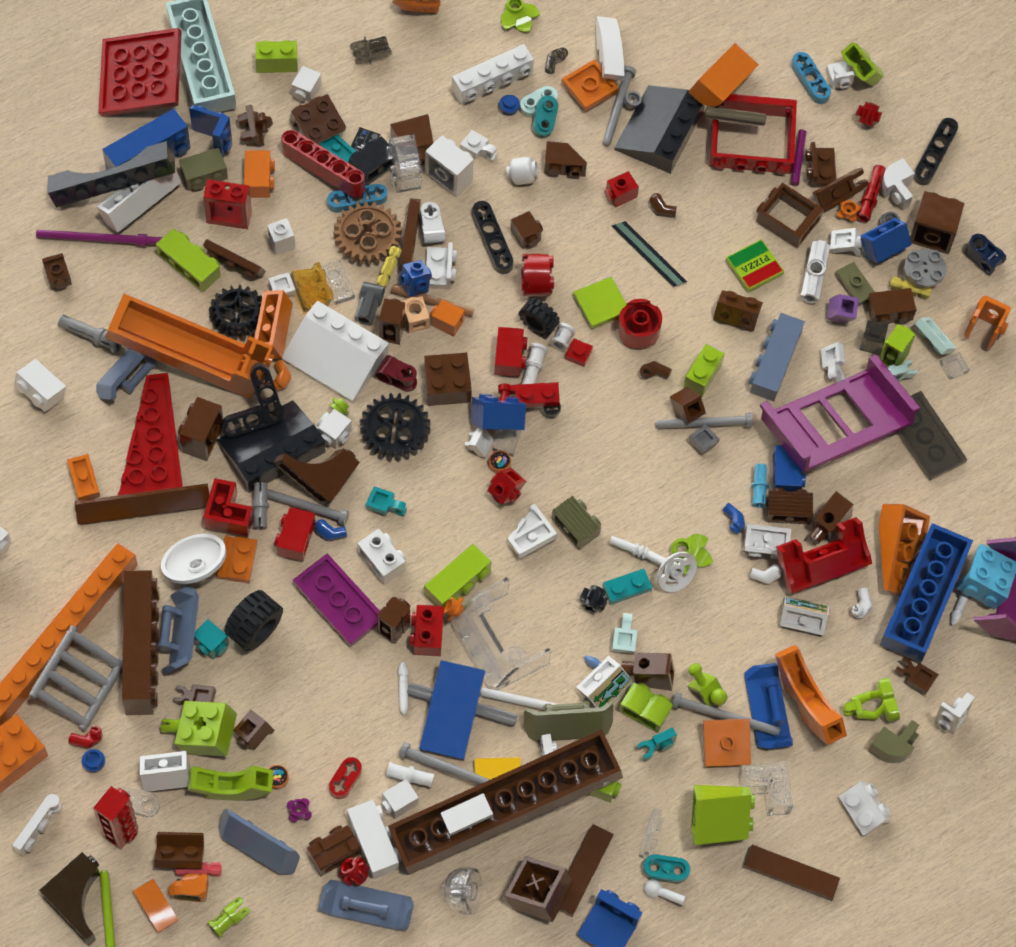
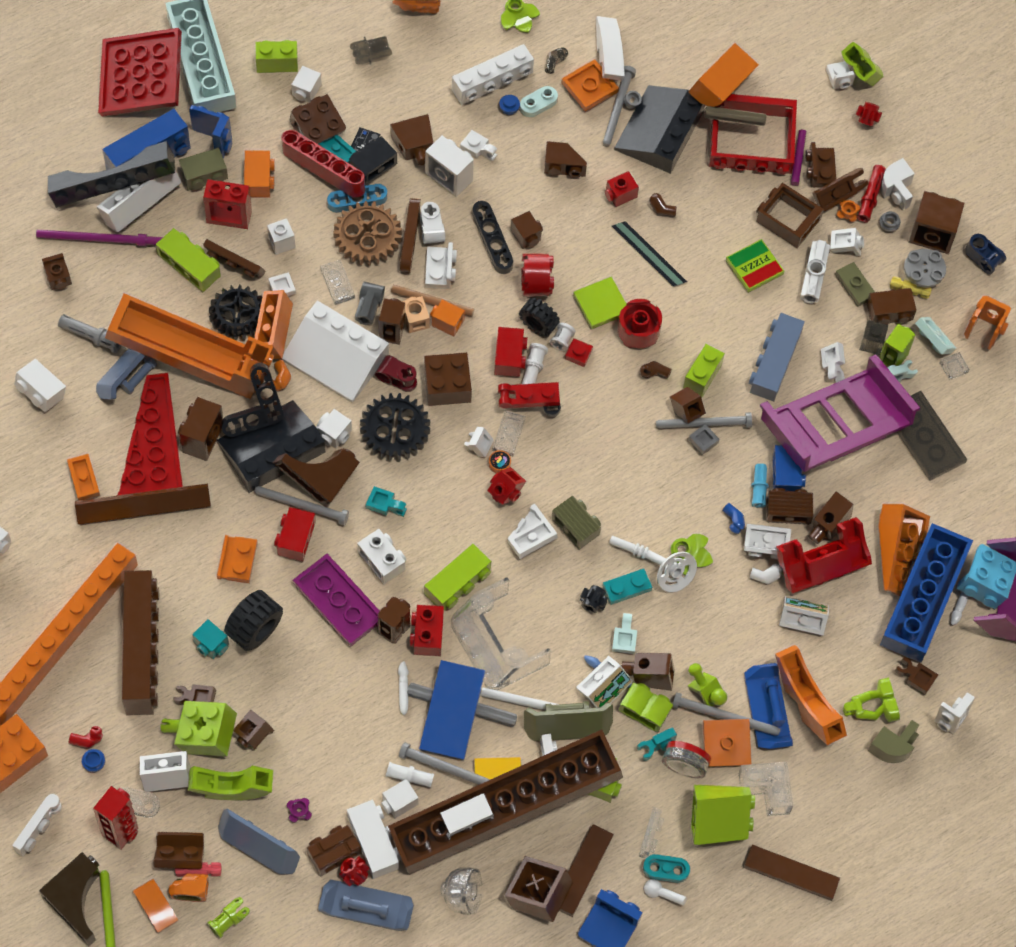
(49, 673): light grey bar -> none
(184, 627): sand blue piece -> none
(193, 559): white dish -> none
(223, 513): red brick -> none
(257, 123): reddish brown hips -> none
(260, 505): light grey pin -> none
(280, 776): tile -> none
(311, 286): clear yellow bracket -> none
(328, 532): blue arm -> none
(340, 405): lime plate -> none
(350, 780): red beam -> none
(389, 266): light yellow axle -> none
(406, 168): clear brick -> none
(415, 278): blue brick -> none
(454, 608): orange plate -> none
(492, 413): blue brick -> none
(522, 170): white head -> none
(546, 115): teal plate -> none
(686, 759): none -> clear piece
(737, 310): reddish brown bracket -> none
(811, 86): dark azure beam -> none
(842, 308): medium lavender brick -> none
(864, 604): white arm -> none
(865, 807): white bracket -> none
(886, 240): blue brick -> none
(934, 150): black beam -> none

